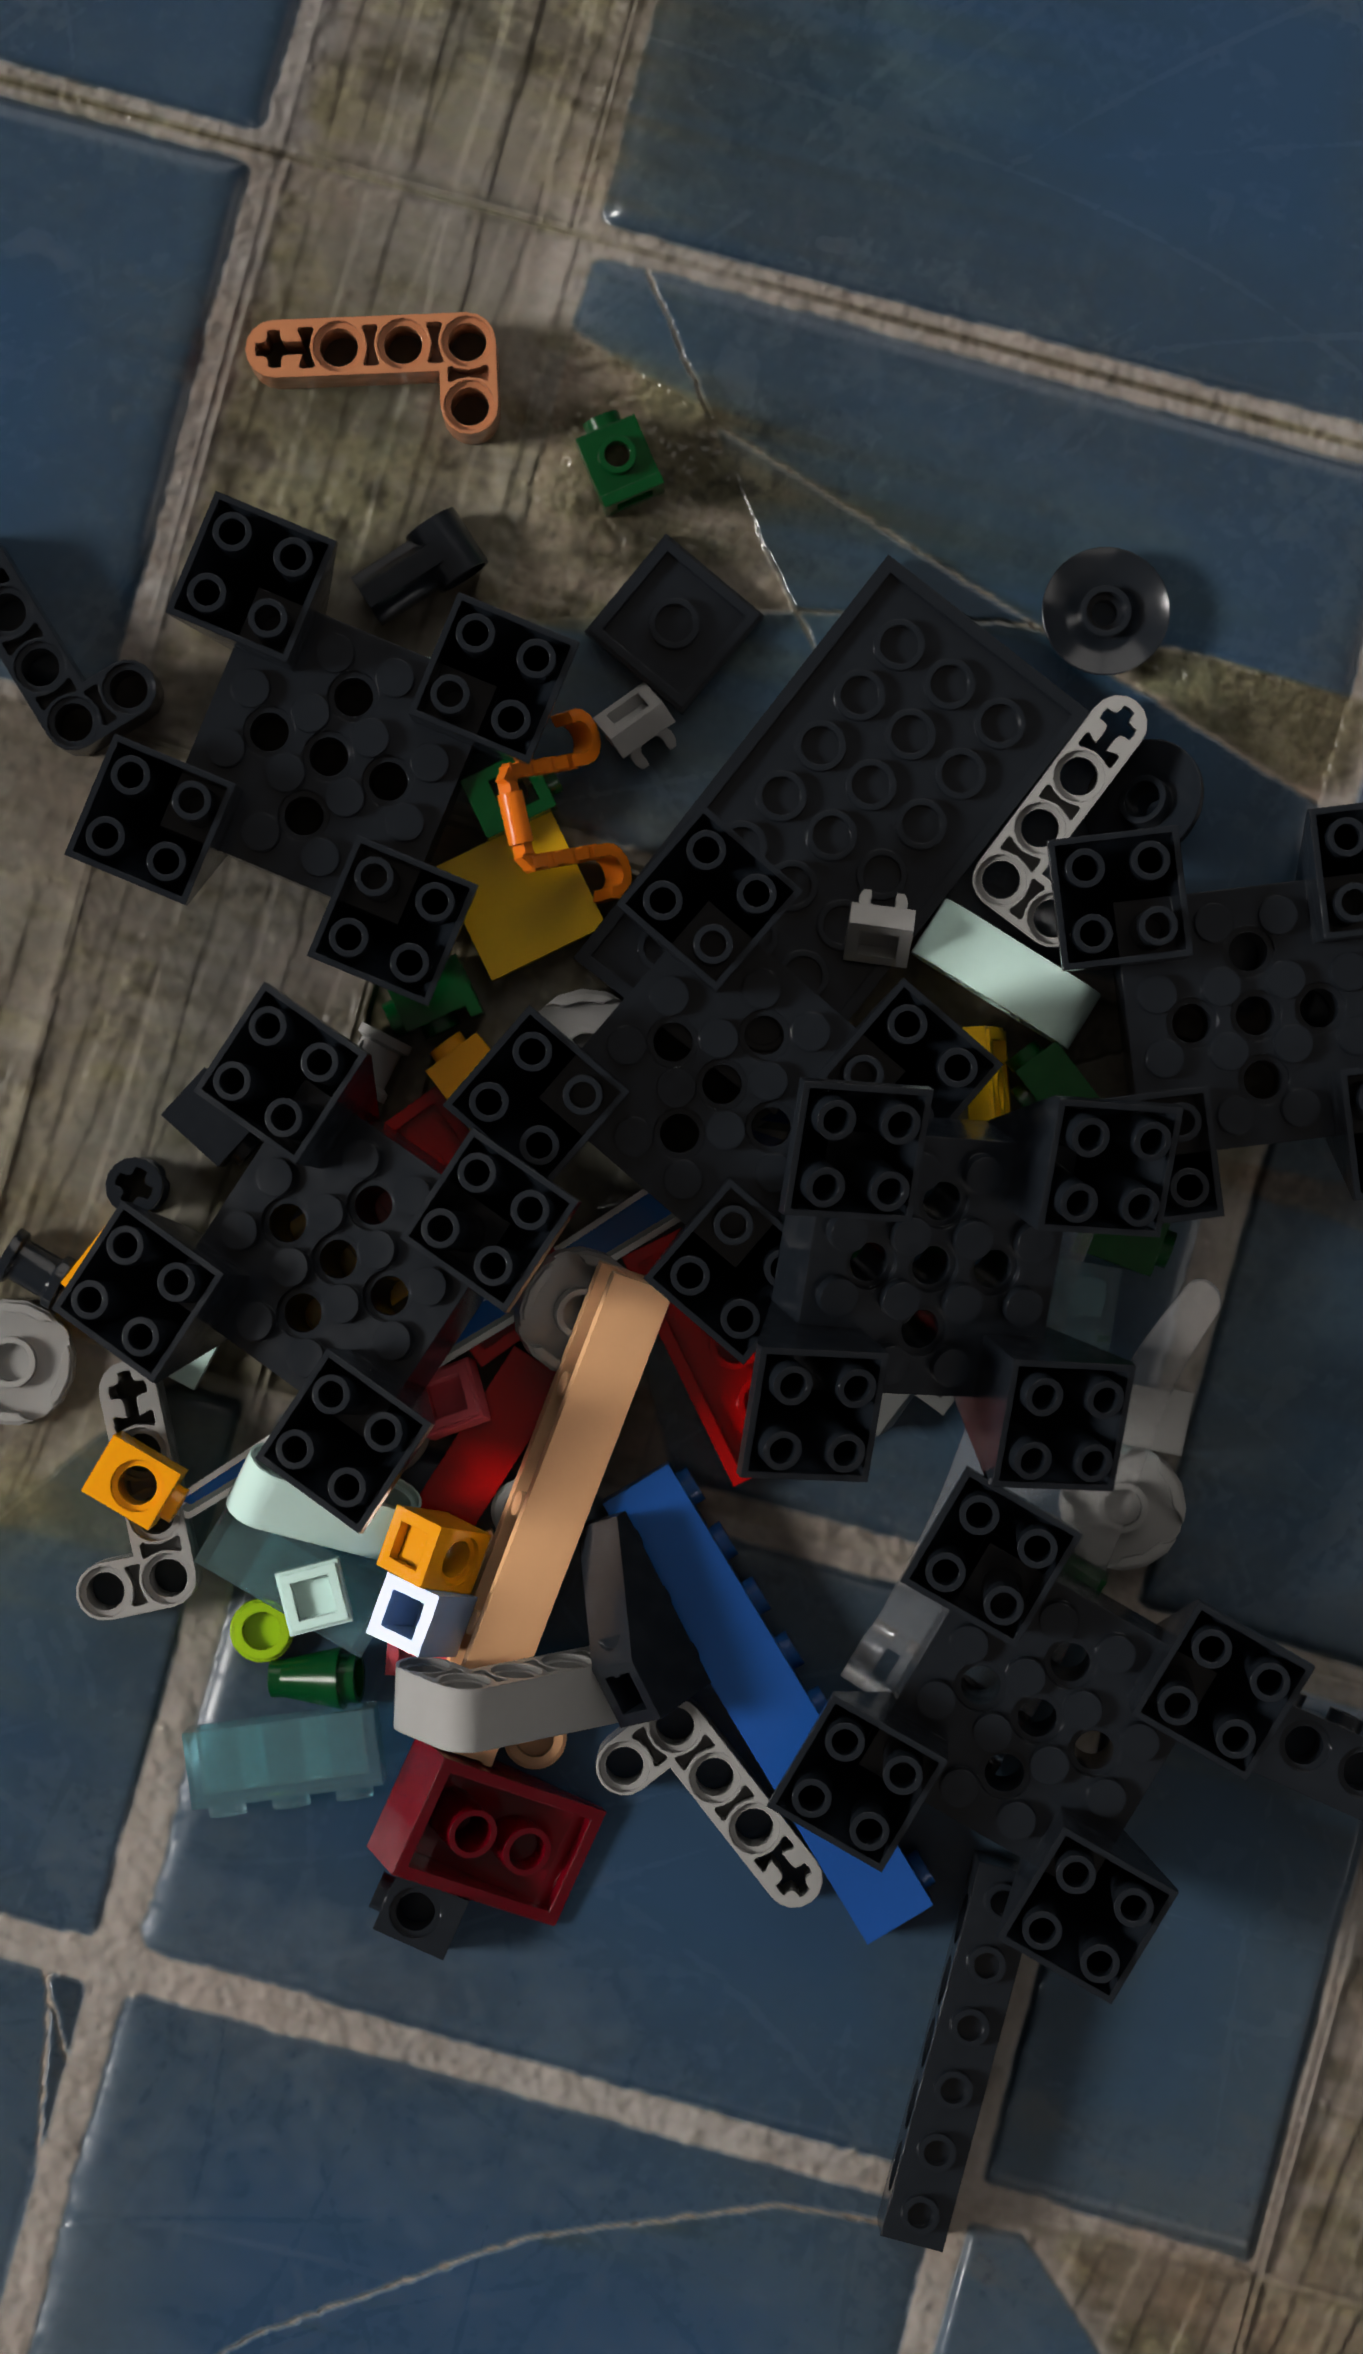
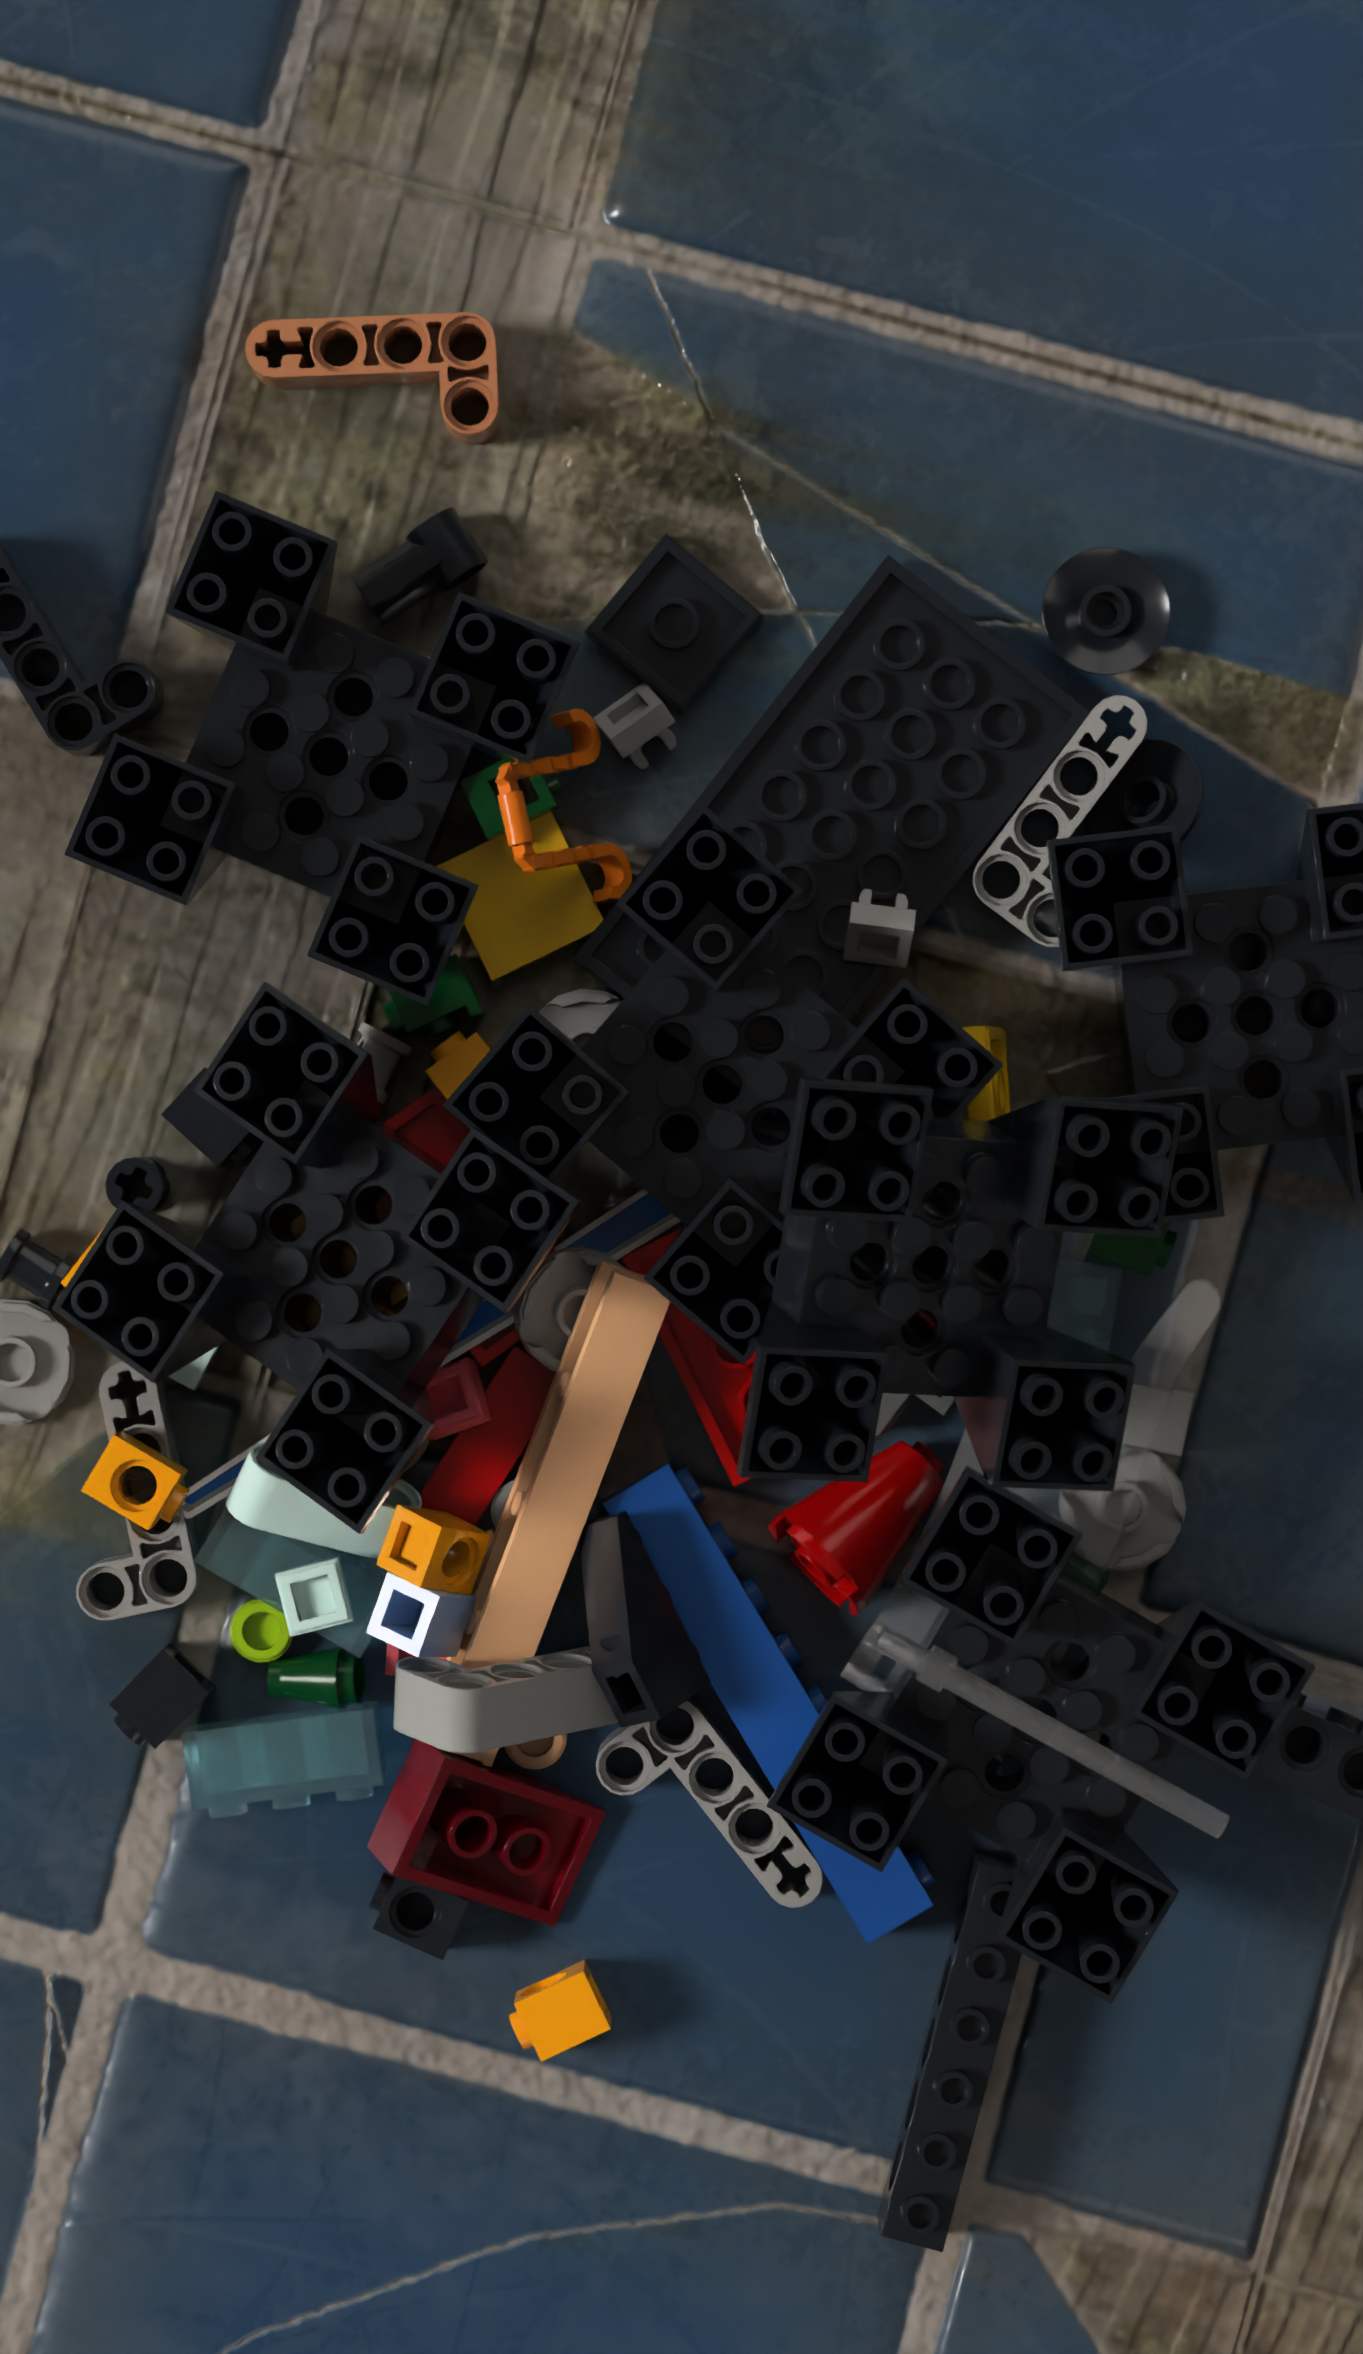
(160, 1697): none -> black brick
(560, 2012): none -> light orange brick
(622, 485): dark green brick -> none
(857, 1530): none -> red cone
(939, 1671): none -> clear bar
(1006, 973): light aqua beam -> none
(1045, 1074): dark green brick -> none

